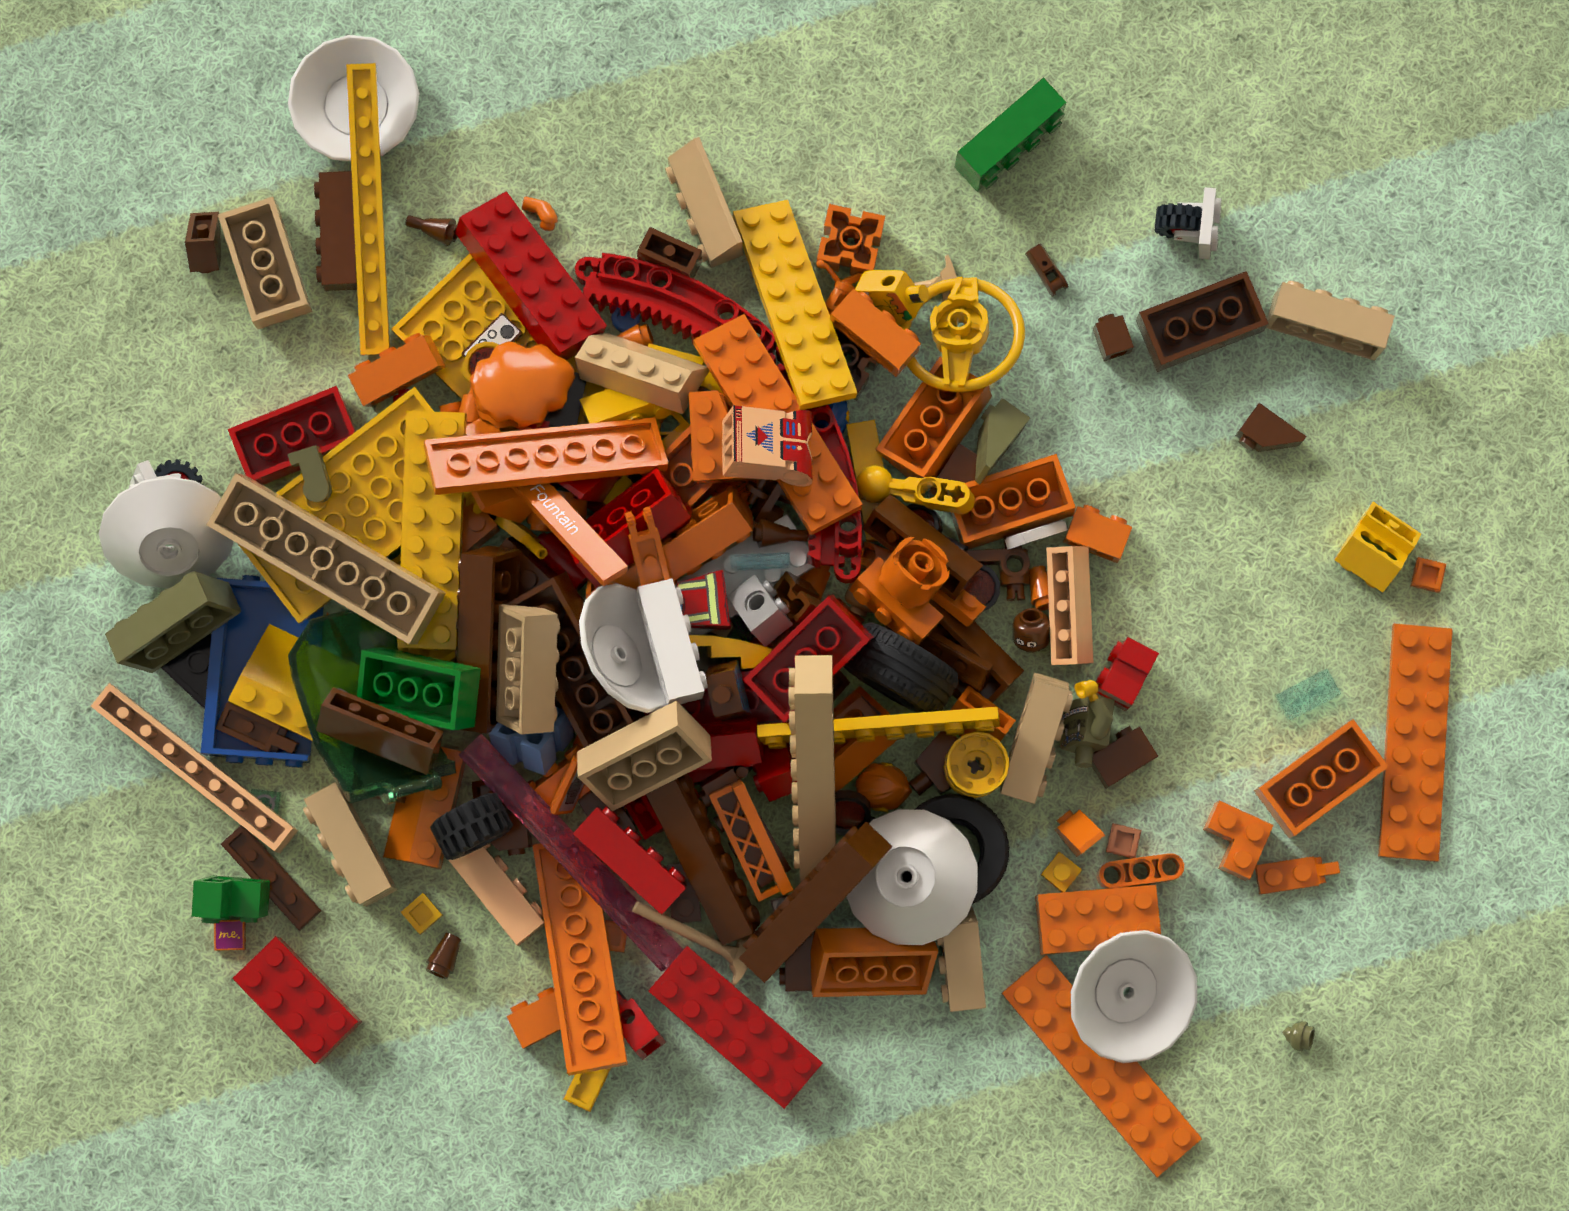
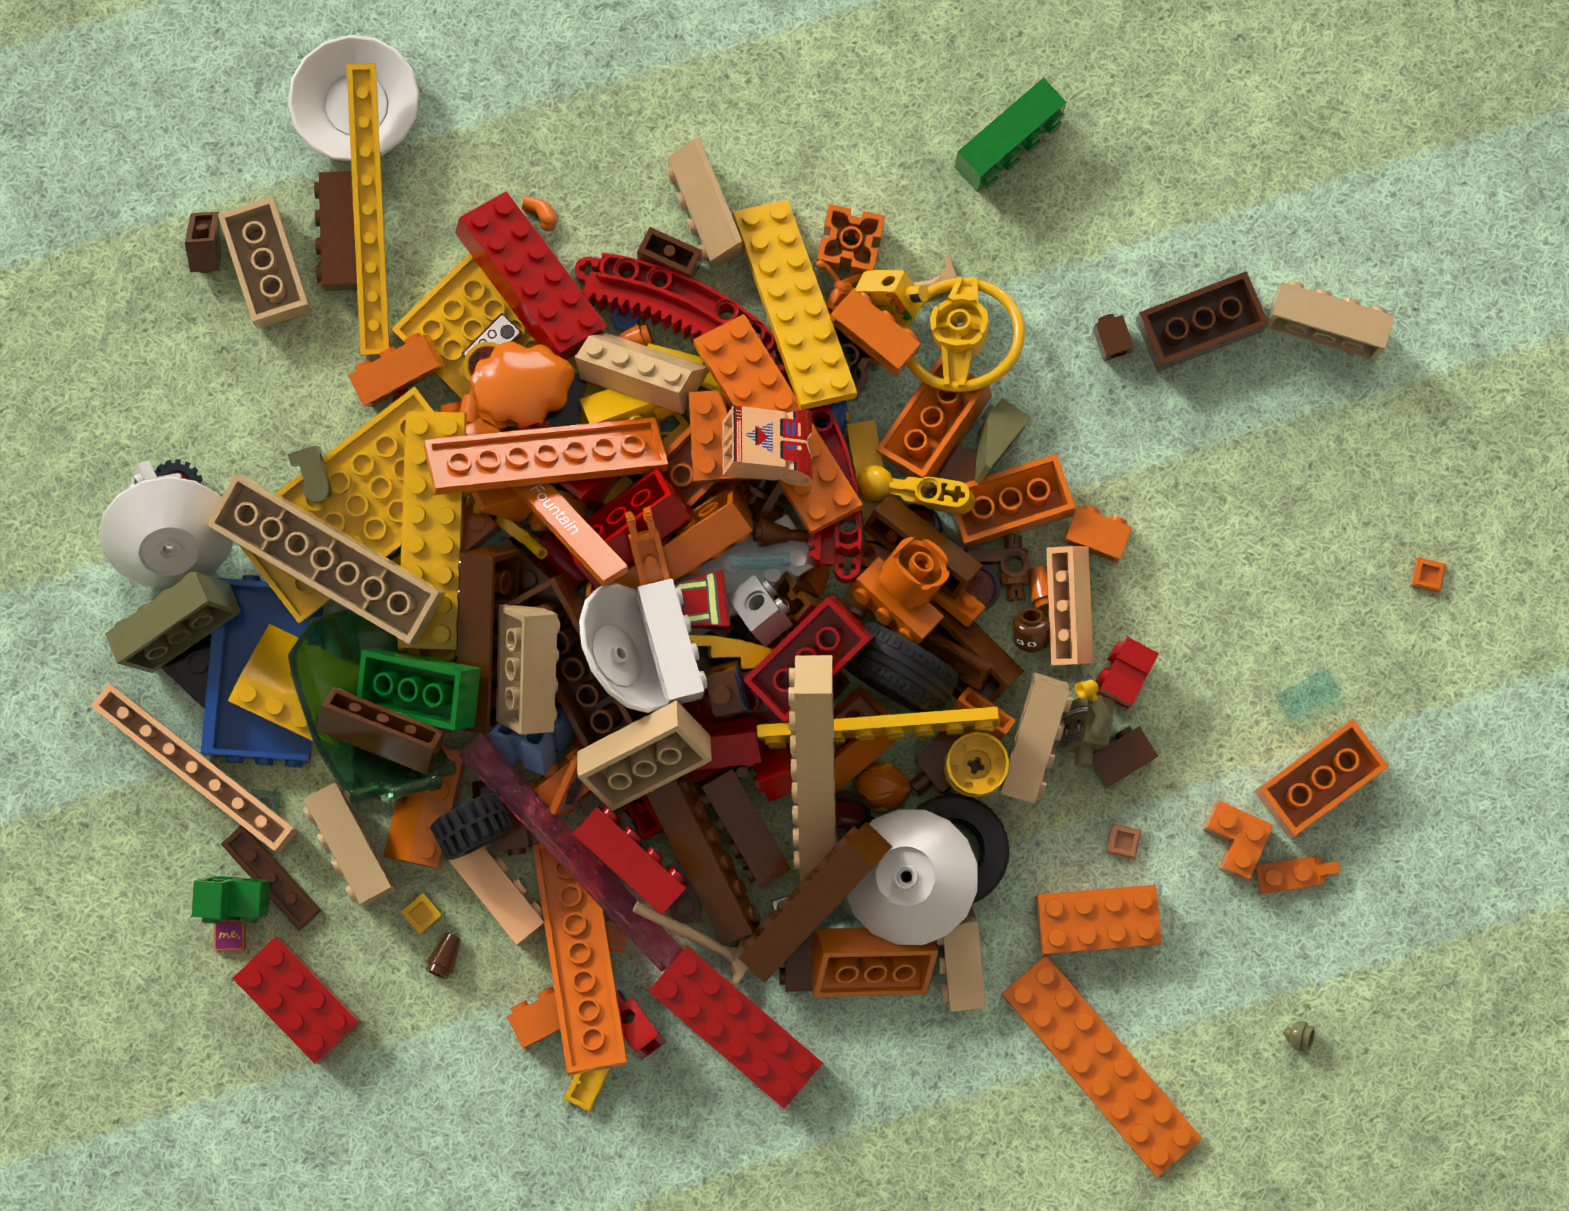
(254, 730): reddish brown hinge -> none
(268, 439): red brick -> none
(438, 228): reddish brown cone -> none
(763, 841): orange fence -> none
(1036, 534): white tile -> none
(1044, 265): reddish brown bar -> none
(1061, 872): yellow plate -> none
(1078, 831): orange slope -> none
(1153, 1011): white dish -> none
(1154, 871): orange beam -> none
(1192, 222): plate -> none
(1268, 432): reddish brown slope -> none
(1365, 559): yellow piece -> none
(1415, 742): orange plate -> none

